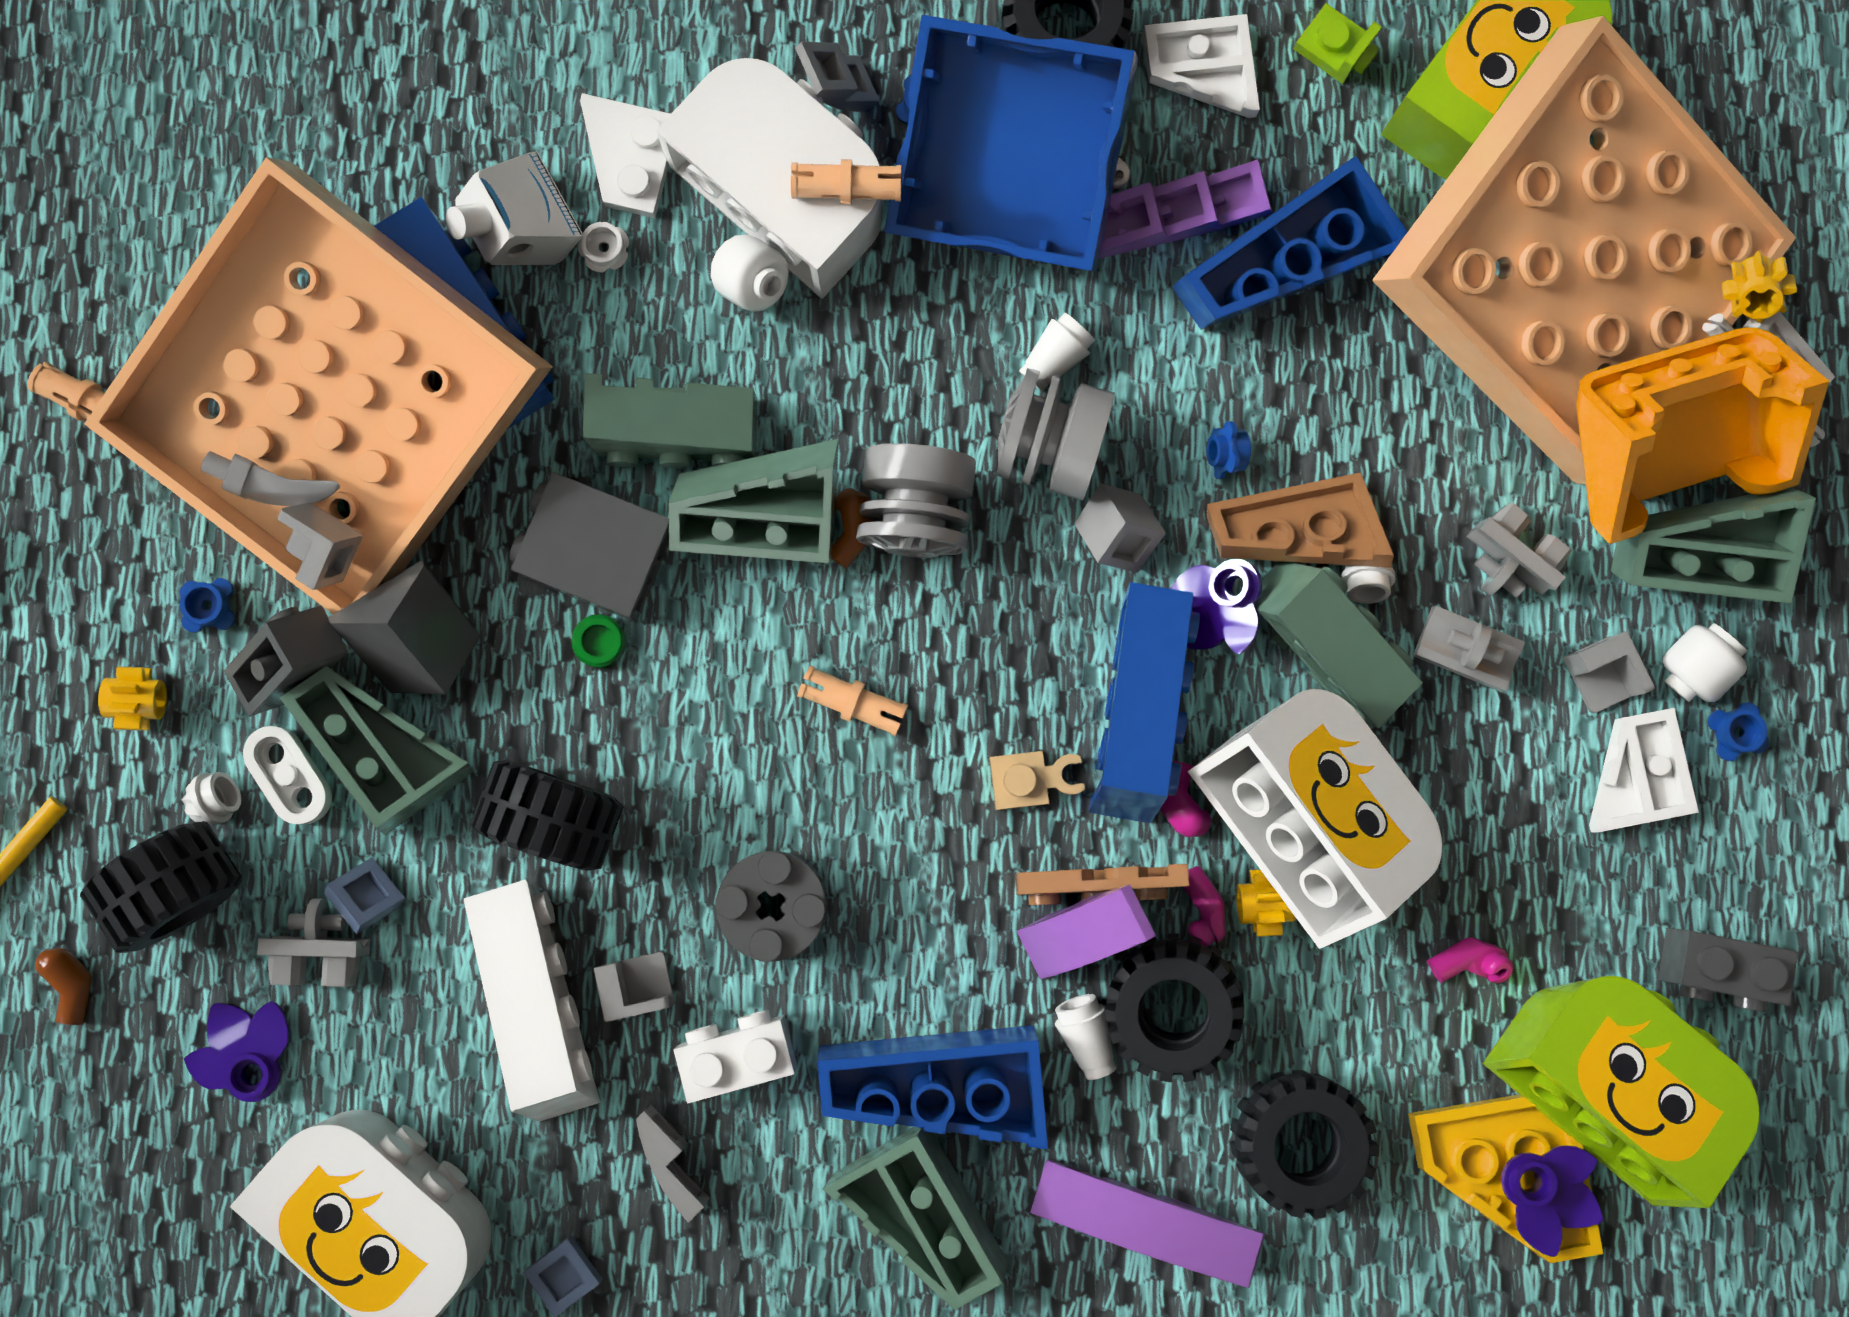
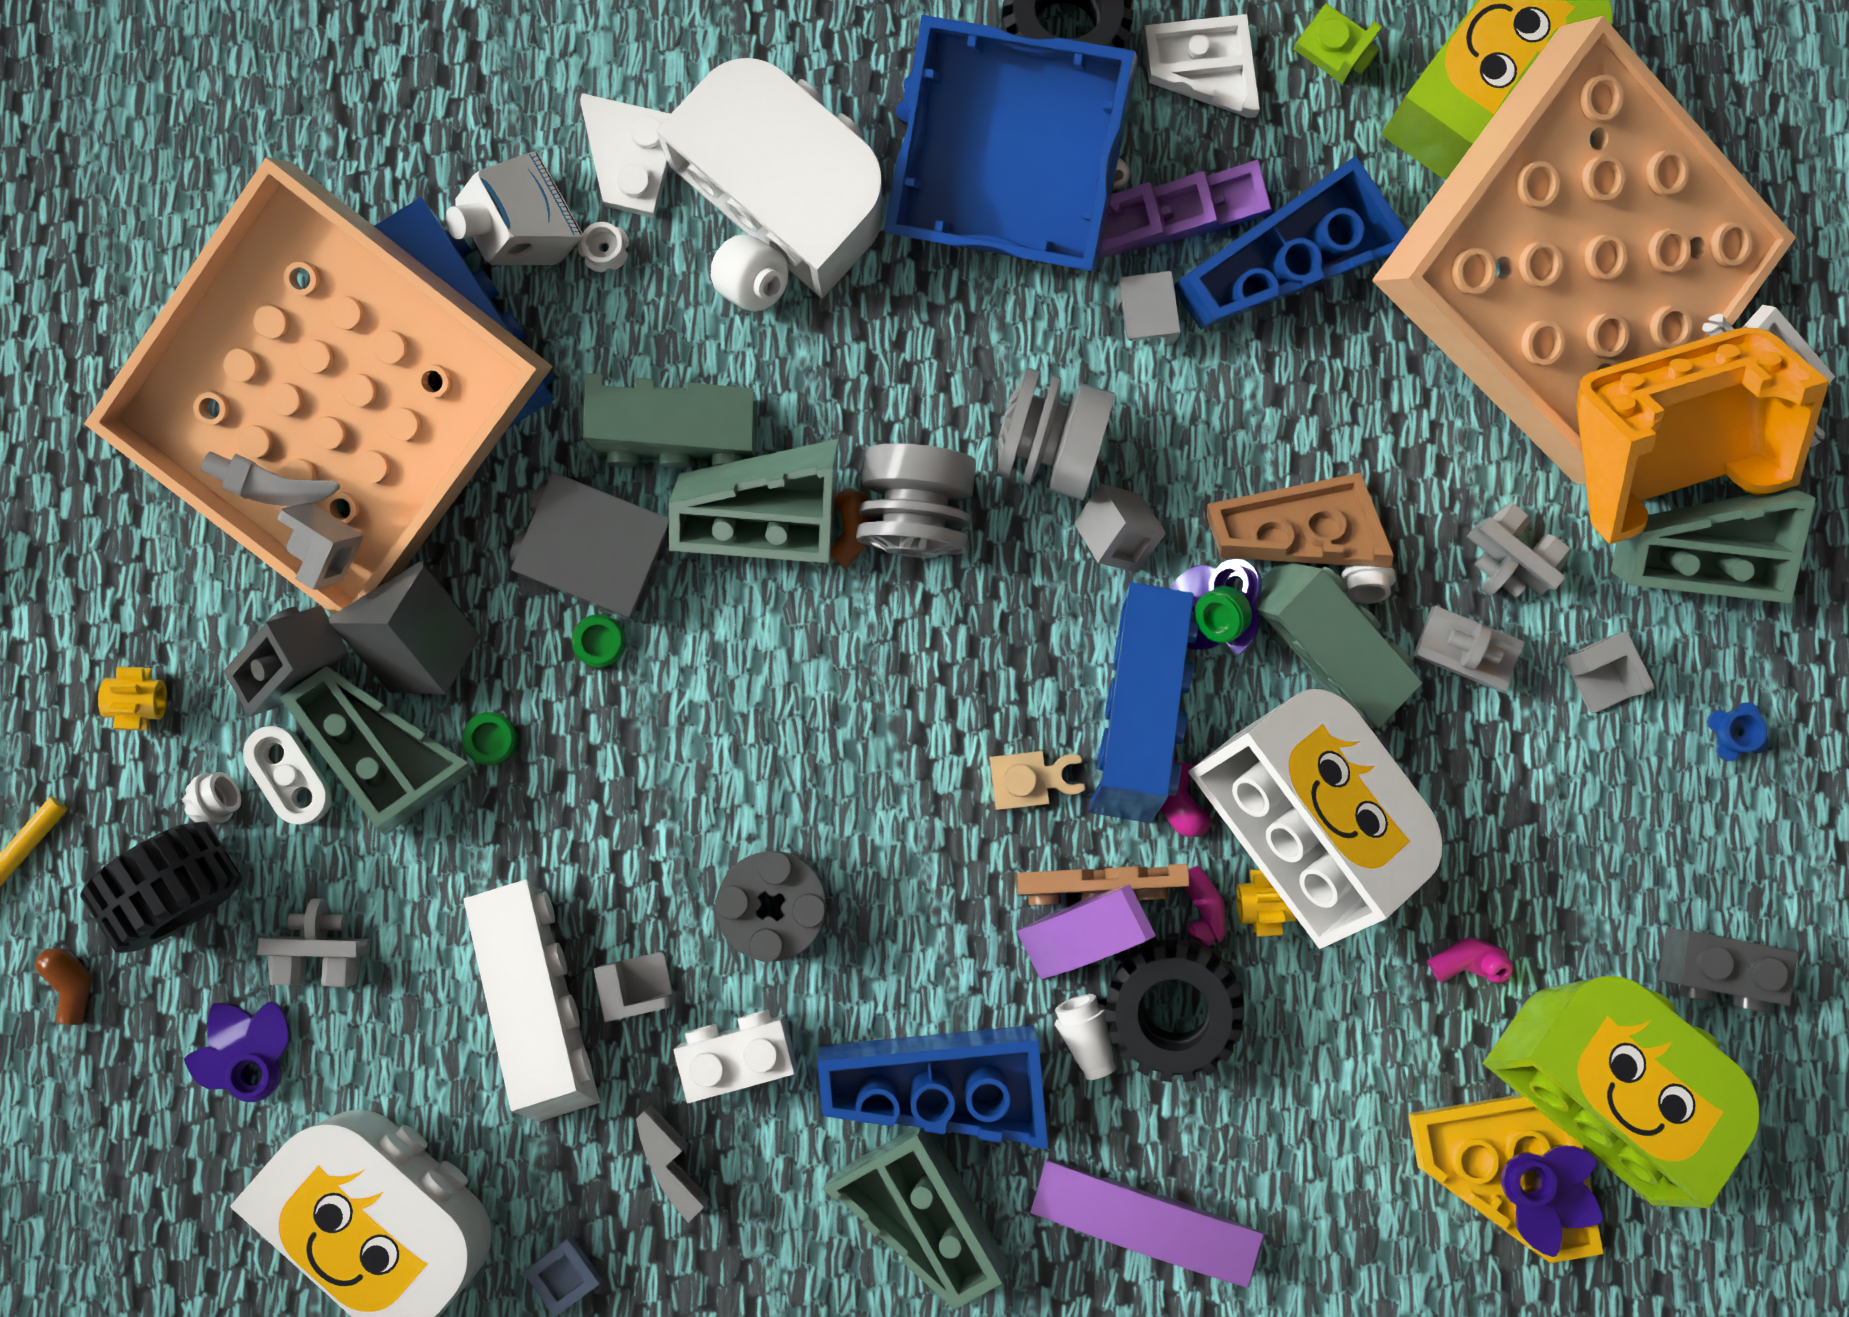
(71, 393): light nougat pin -> none
(194, 596): blue plate -> none
(364, 895): sand blue plate -> none
(490, 739): none -> green tile
(546, 815): black tyre -> none
(837, 77): light grey slope -> none
(846, 181): light nougat pin -> none
(852, 700): light nougat pin -> none
(1058, 349): white cone -> none
(1148, 306): none -> light grey panel
(1223, 614): none -> green tile
(1228, 450): blue plate -> none
(1339, 1172): black tyre -> none
(1643, 773): white wing -> none
(1704, 663): white head -> none
(1759, 287): yellow gear -> none

